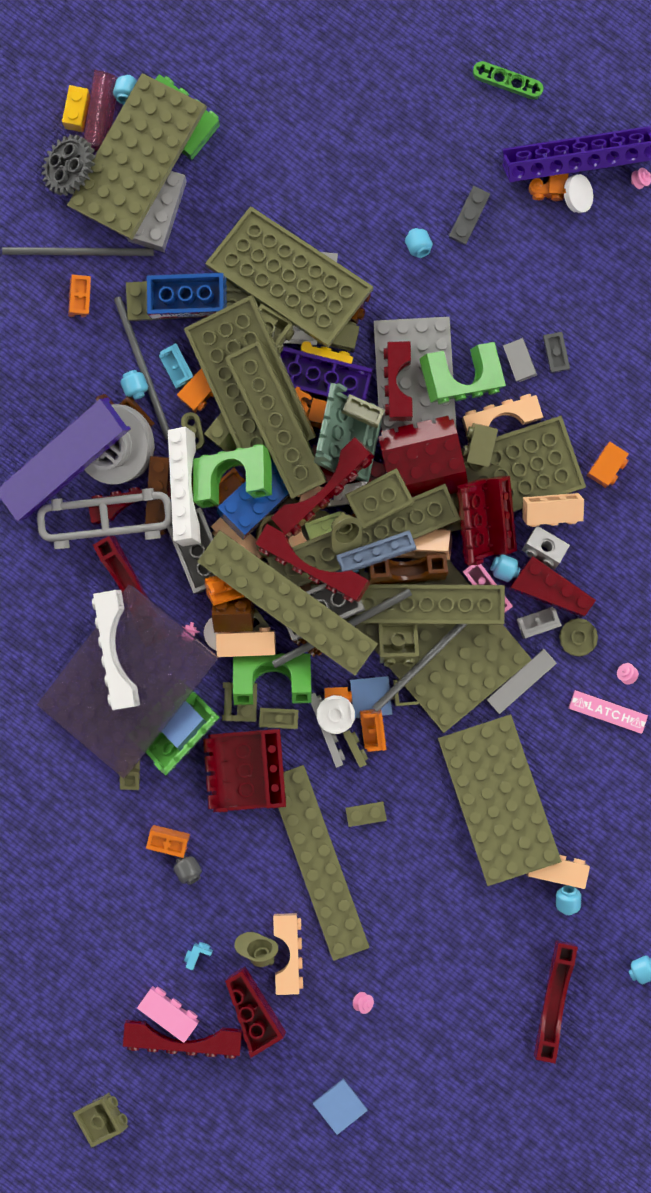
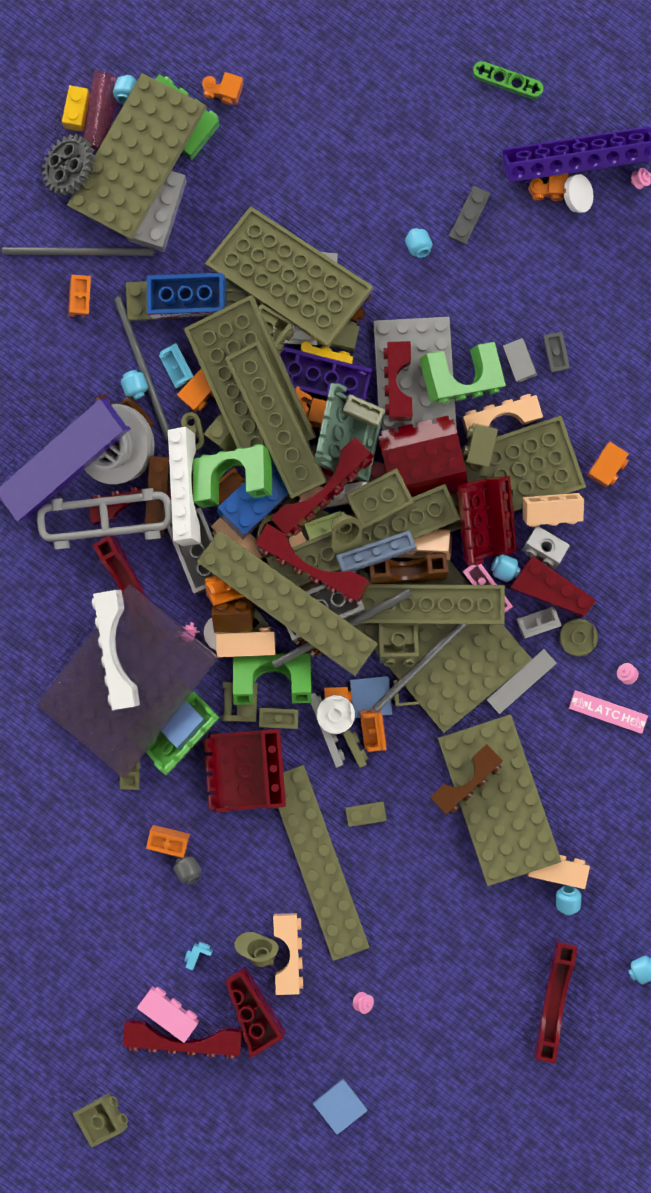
(227, 91): none -> orange brick
(448, 797): none -> reddish brown arch

